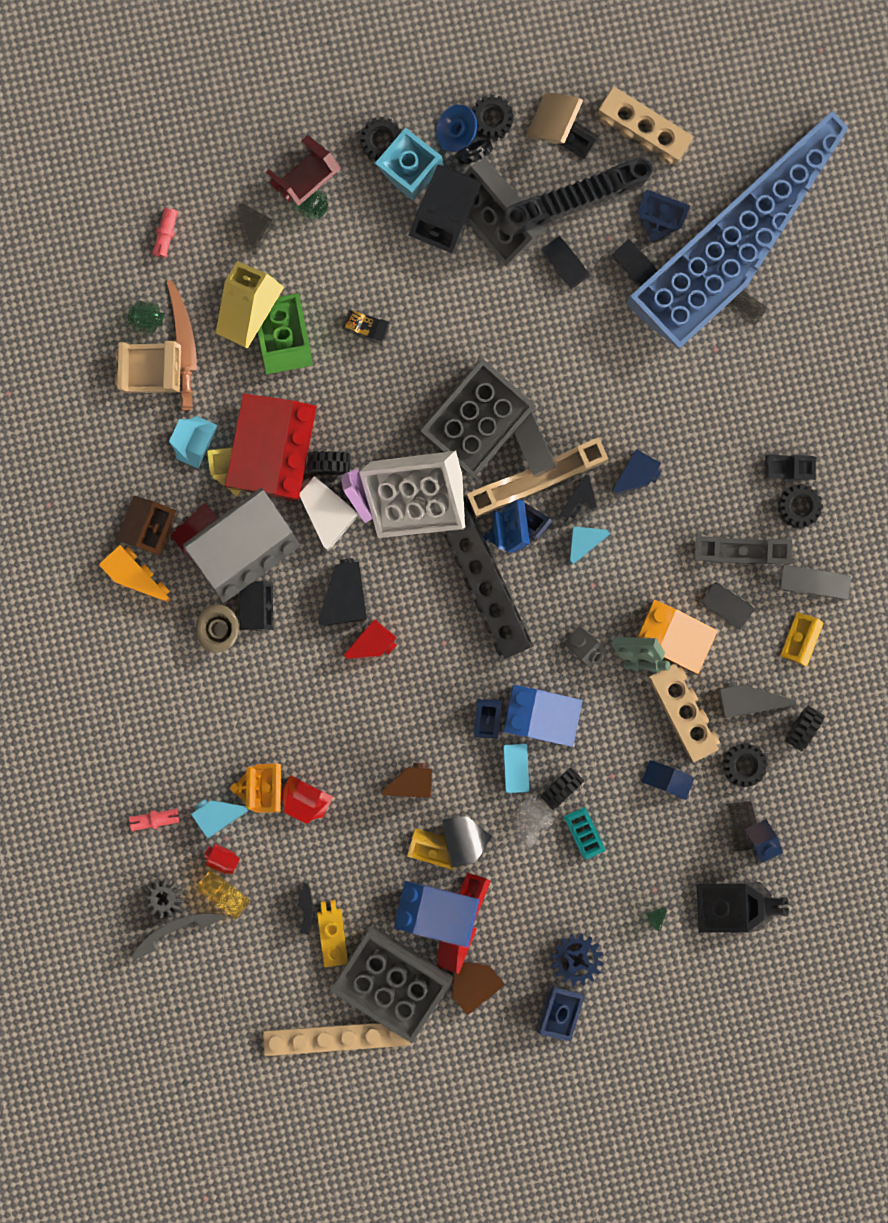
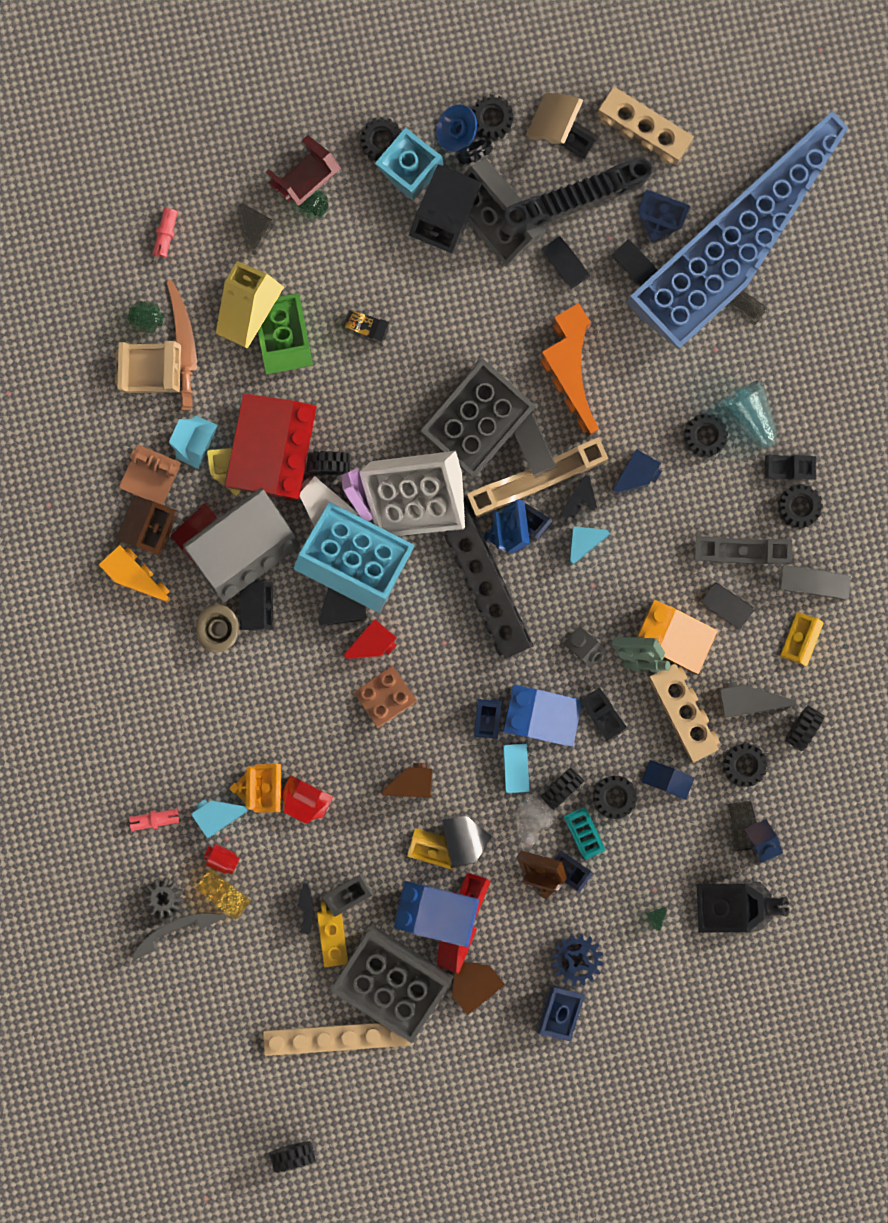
(149, 474): none -> nougat hinge
(292, 1156): none -> black tyre
(348, 895): none -> dark grey slope
(353, 557): none -> medium azure slope
(385, 696): none -> nougat hinge
(541, 872): none -> reddish brown slope
(565, 364): none -> orange arch
(576, 873): none -> dark blue slope
(603, 714): none -> black slope
(629, 797): none -> black tyre
(712, 422): none -> black tyre
(752, 413): none -> clear light blue cone

